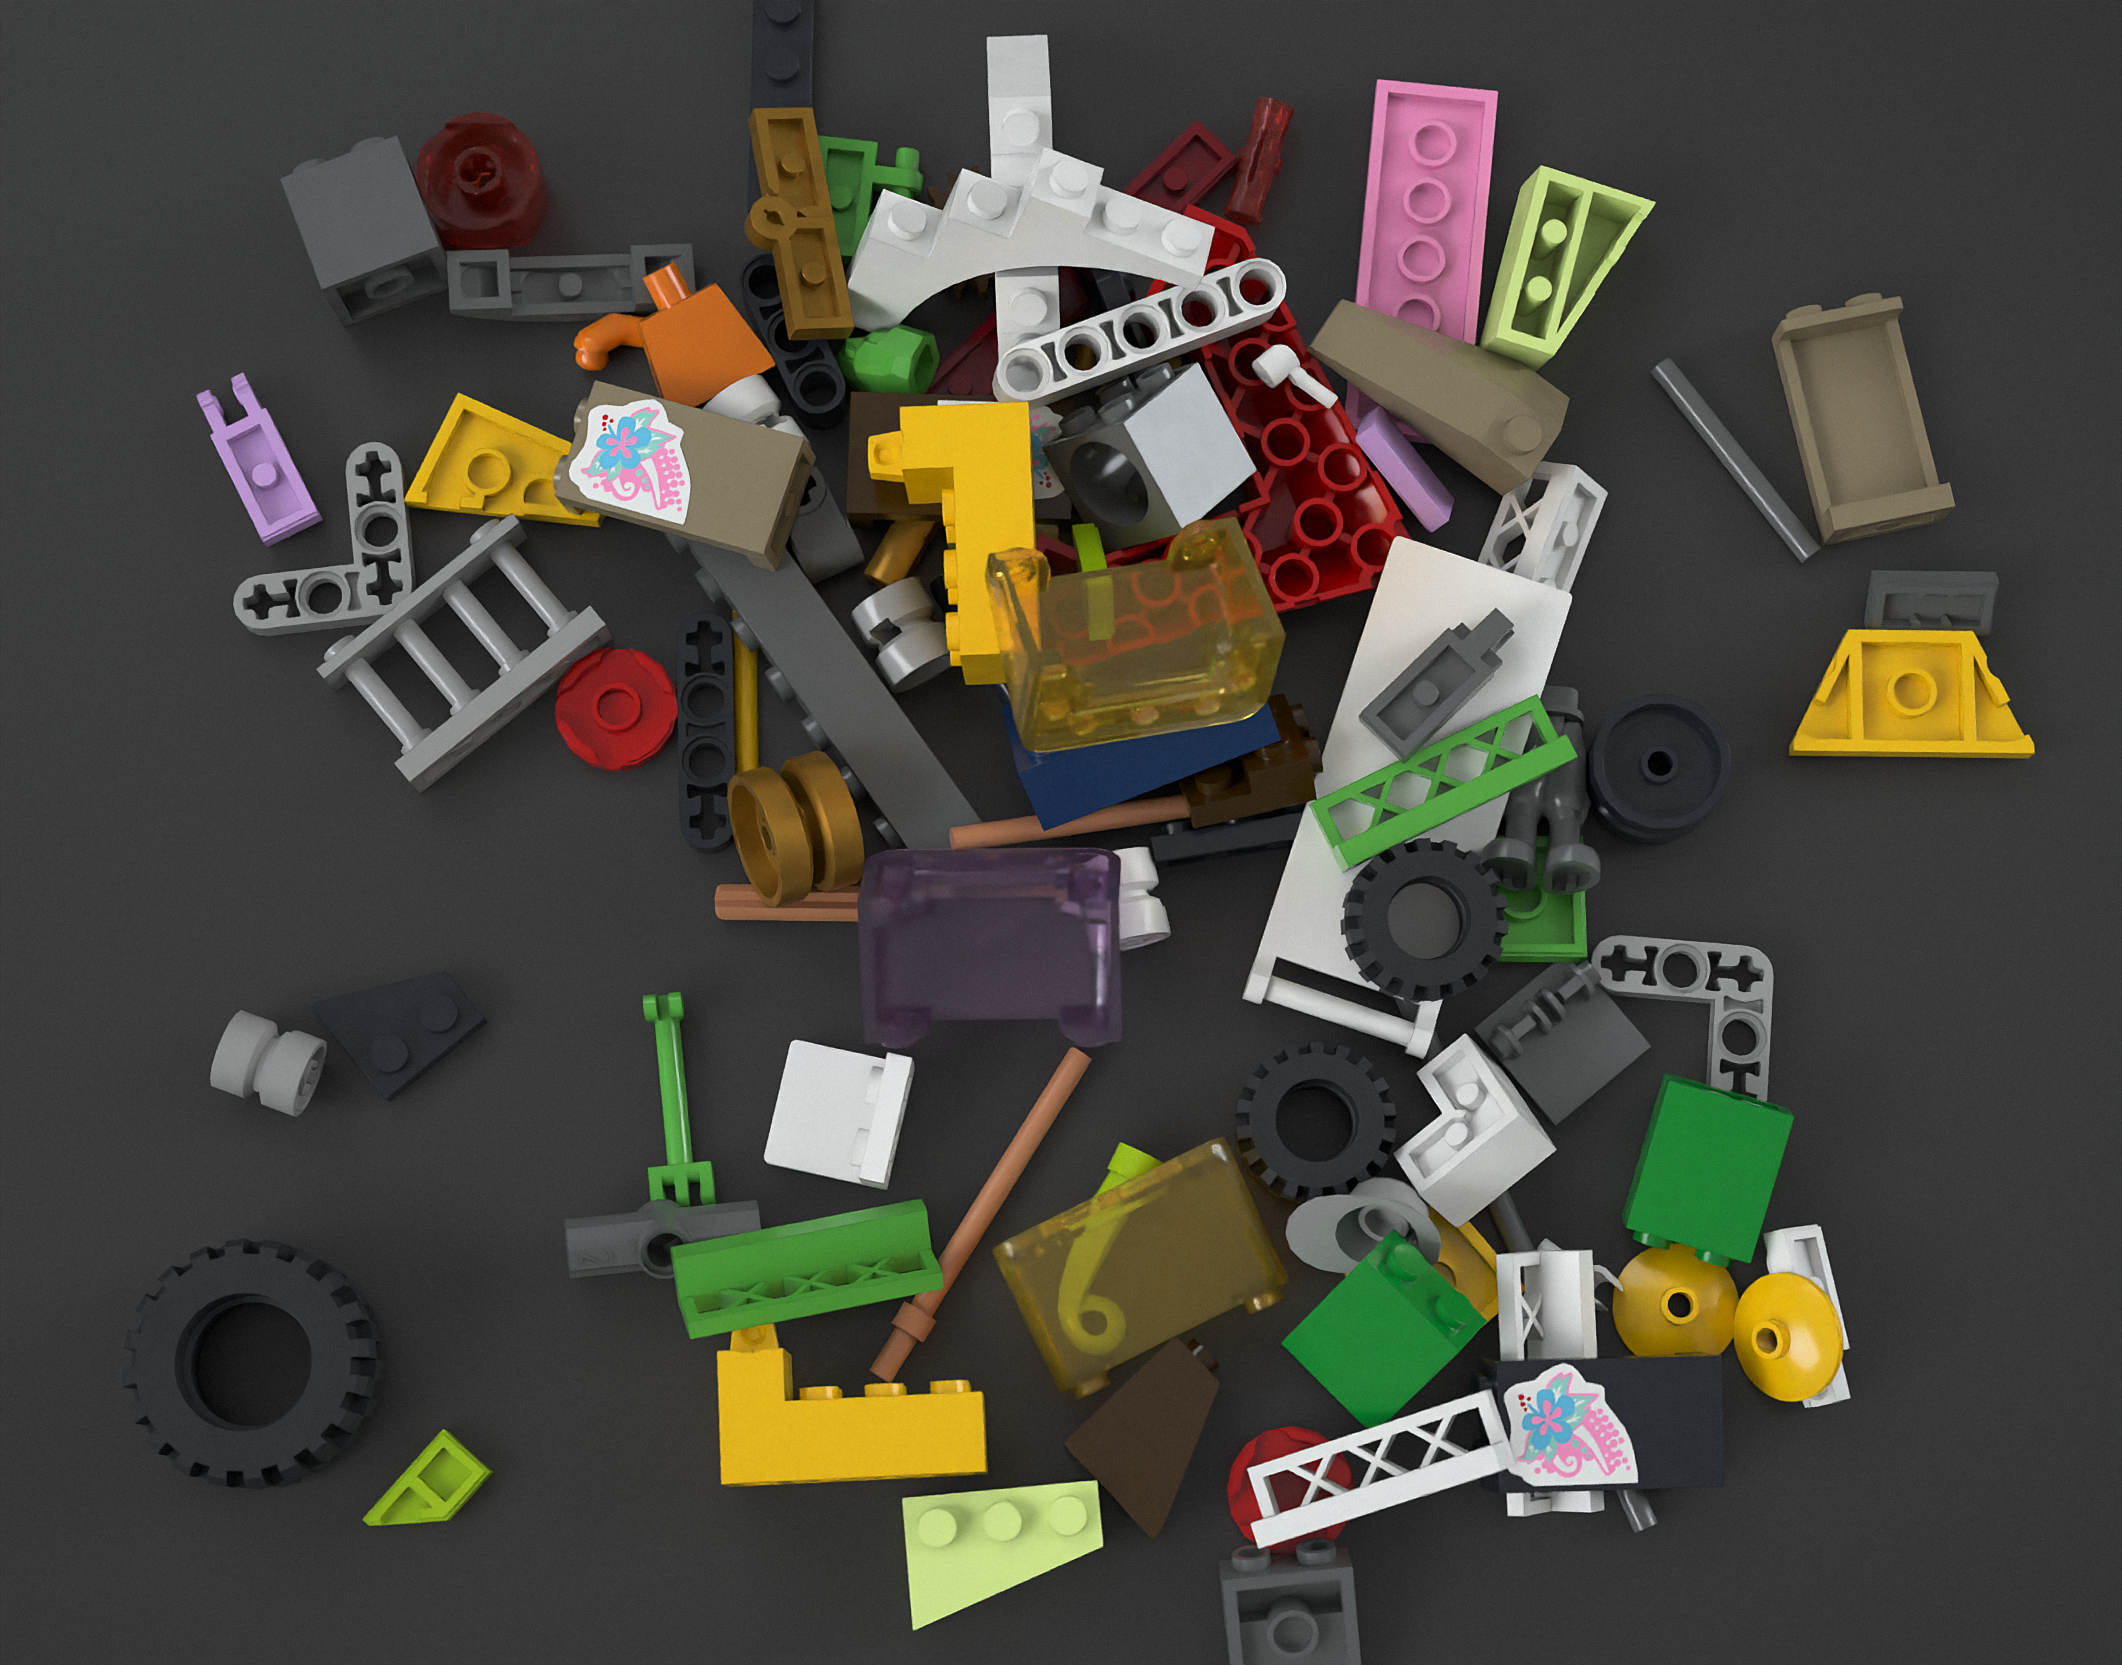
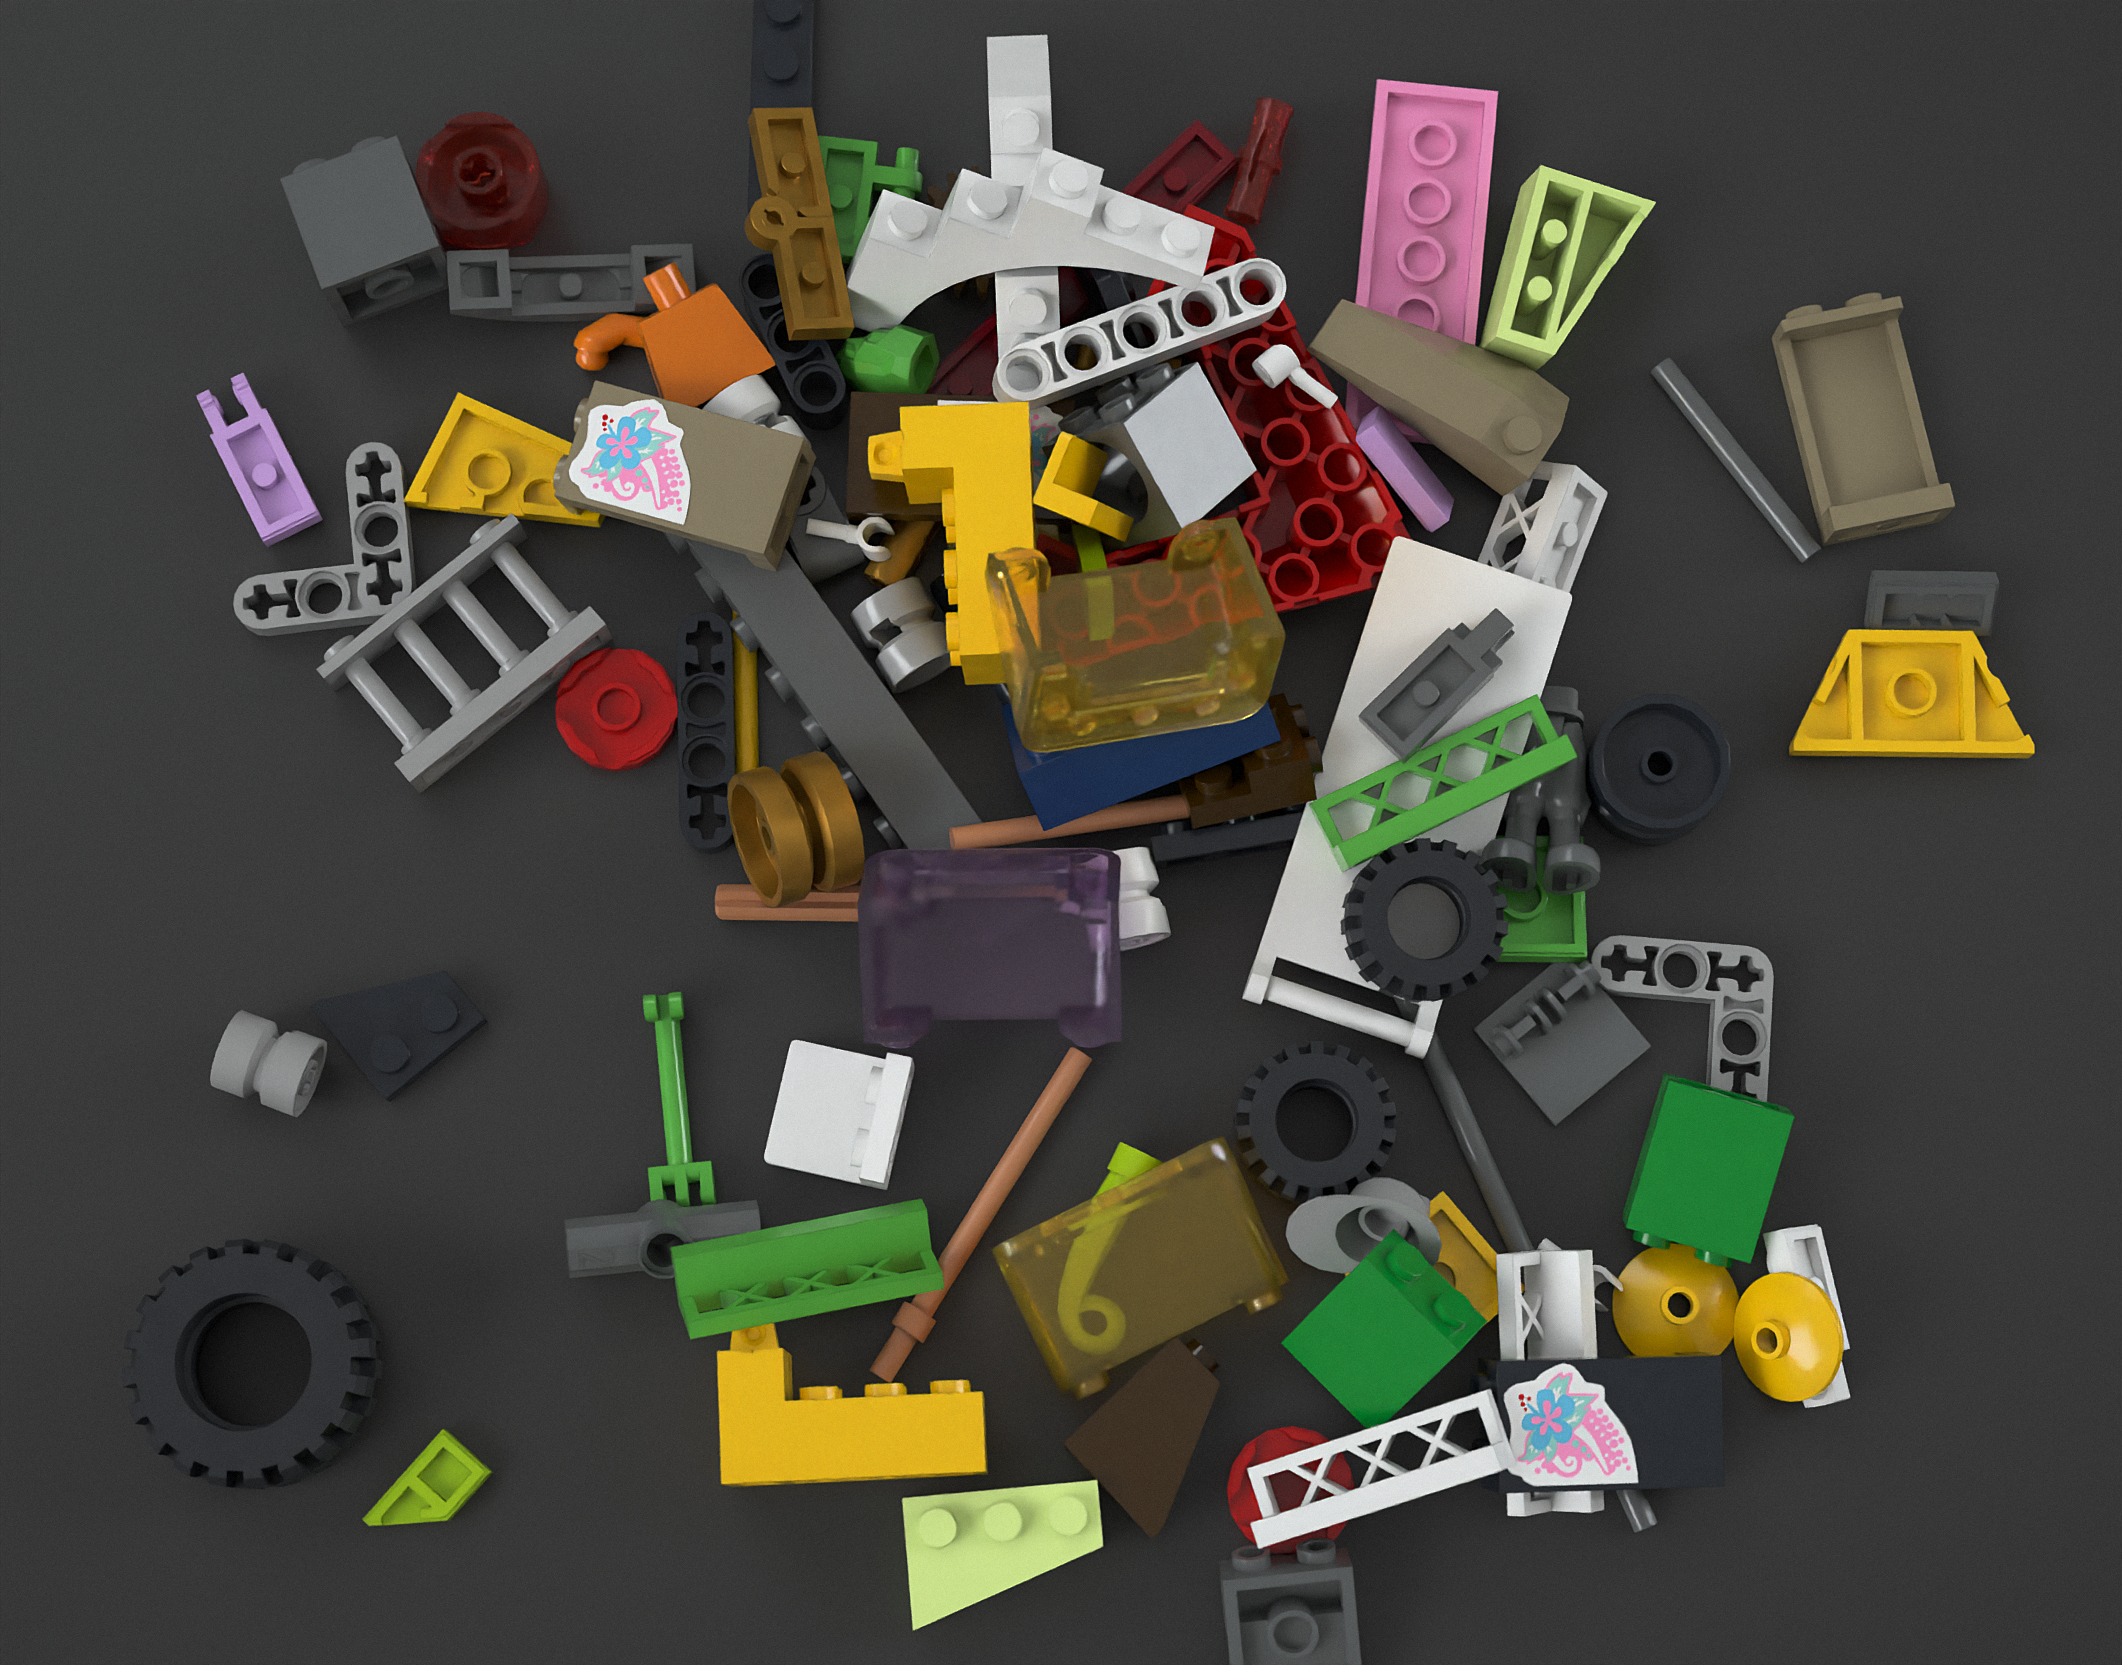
(855, 534): none -> white hand
(1070, 483): none -> yellow panel
(1478, 1142): white panel -> none

